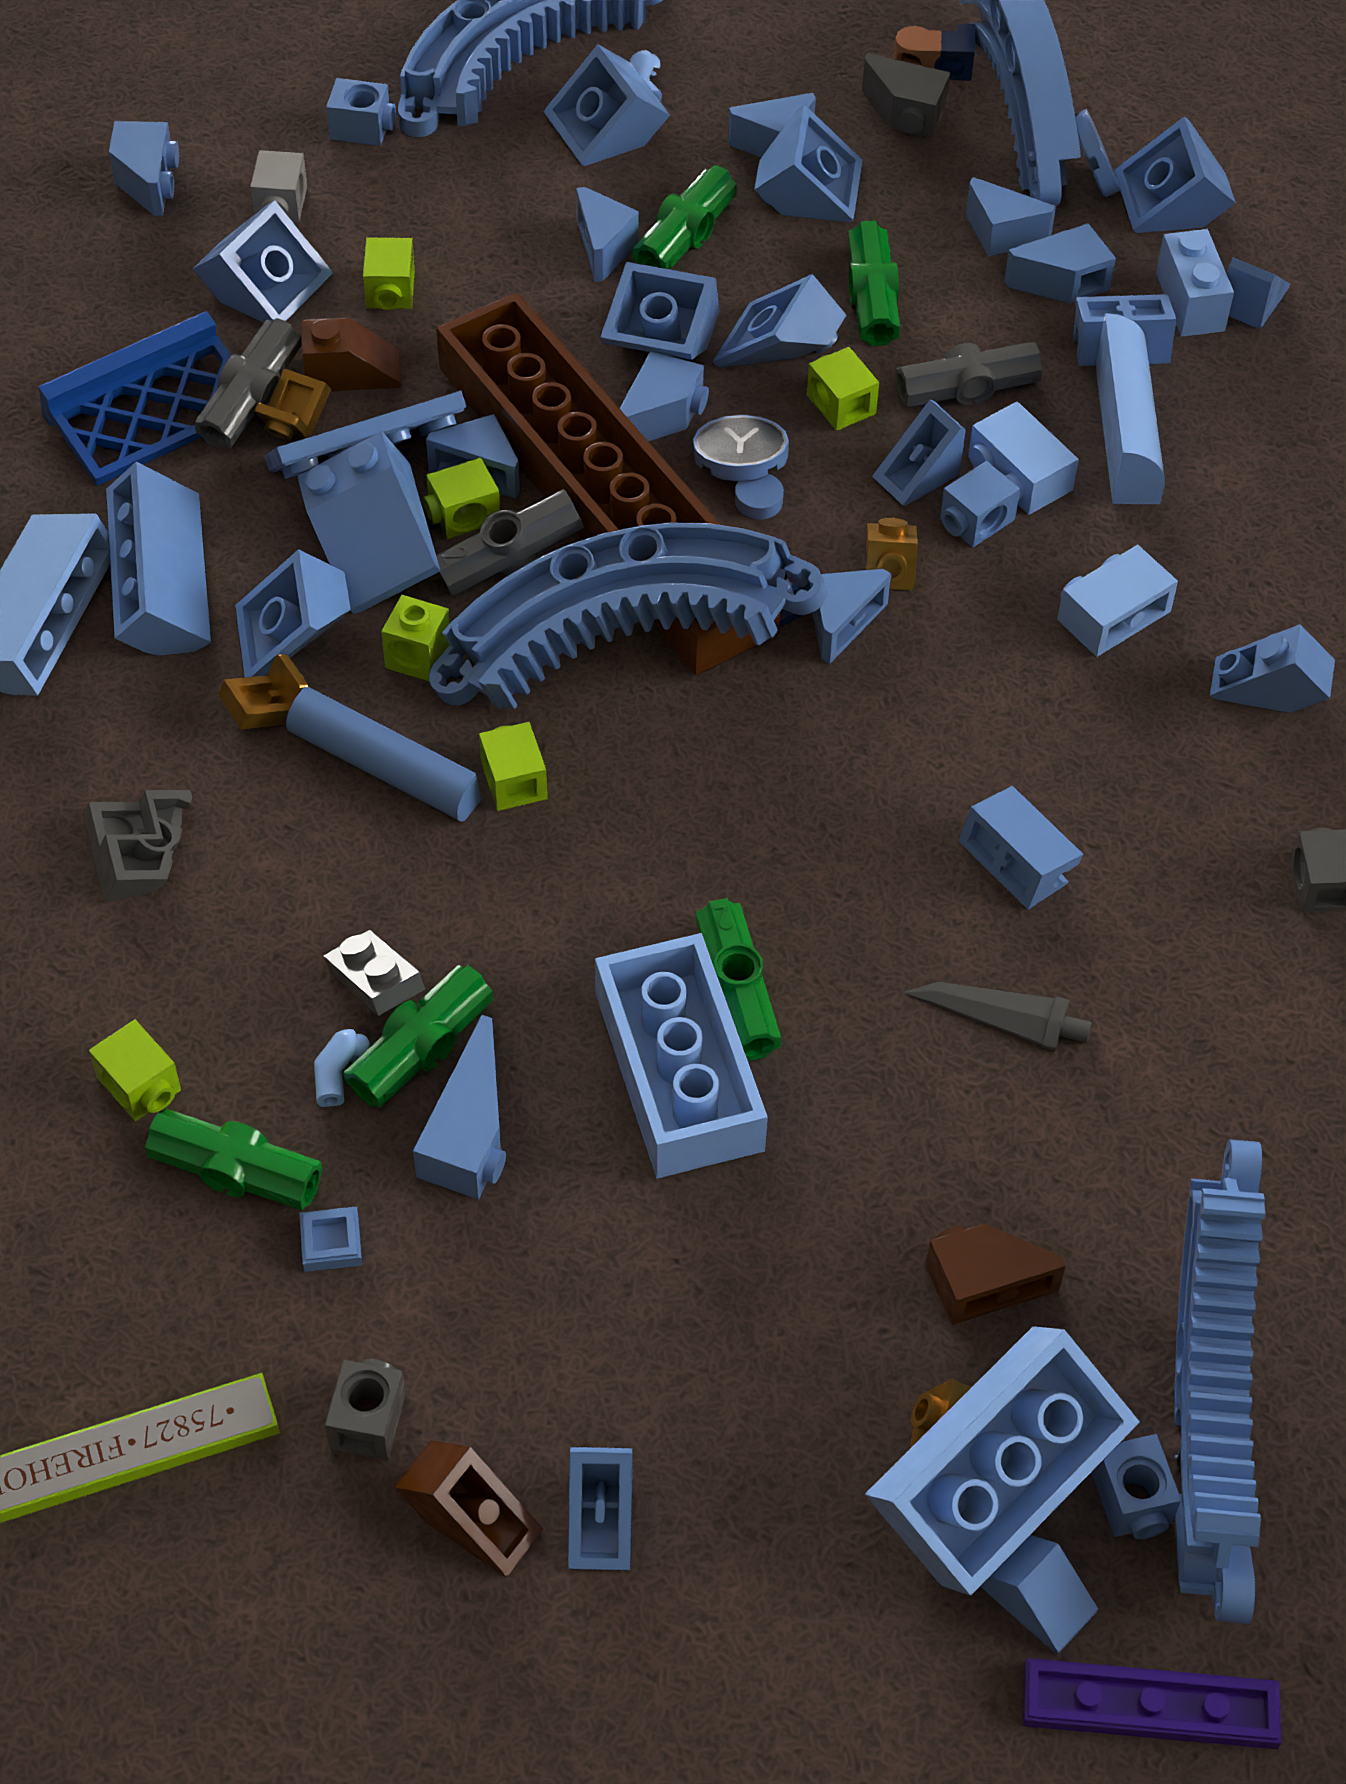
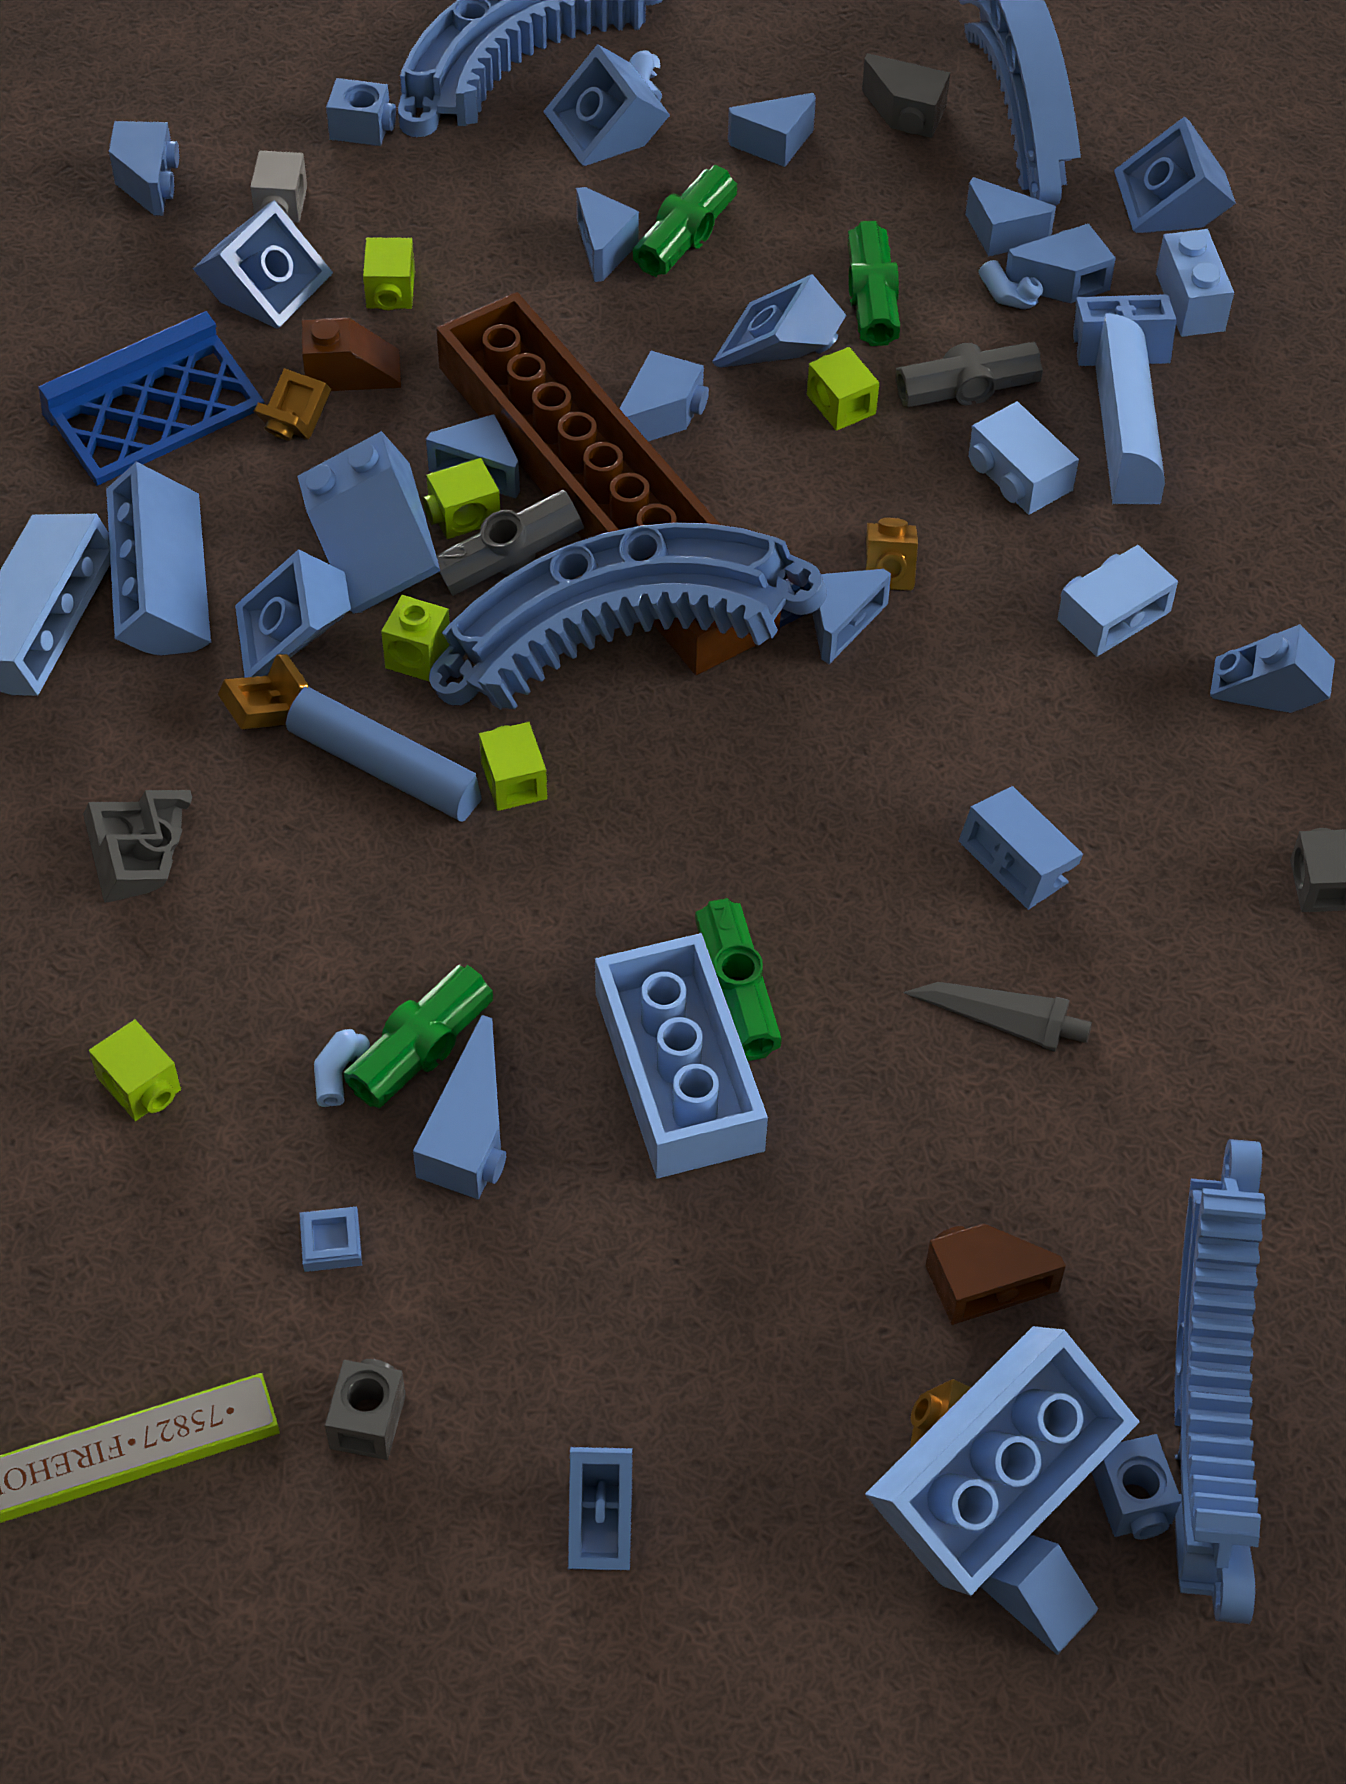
(233, 1159): green piece -> none
(246, 382): dark grey piece -> none
(374, 972): dark grey plate -> none
(426, 417): medium blue tile -> none
(469, 1505): reddish brown slope -> none
(662, 311): medium blue slope -> none
(740, 447): tile -> none
(759, 497): medium blue tile -> none
(809, 171): medium blue slope -> none
(923, 456): medium blue slope -> none
(938, 49): leg -> none
(979, 504): medium blue brick -> none
(1009, 293): none -> light blue arm
(1096, 154): medium blue tile -> none
(1151, 1703): dark purple tile -> none
(1254, 292): medium blue slope -> none

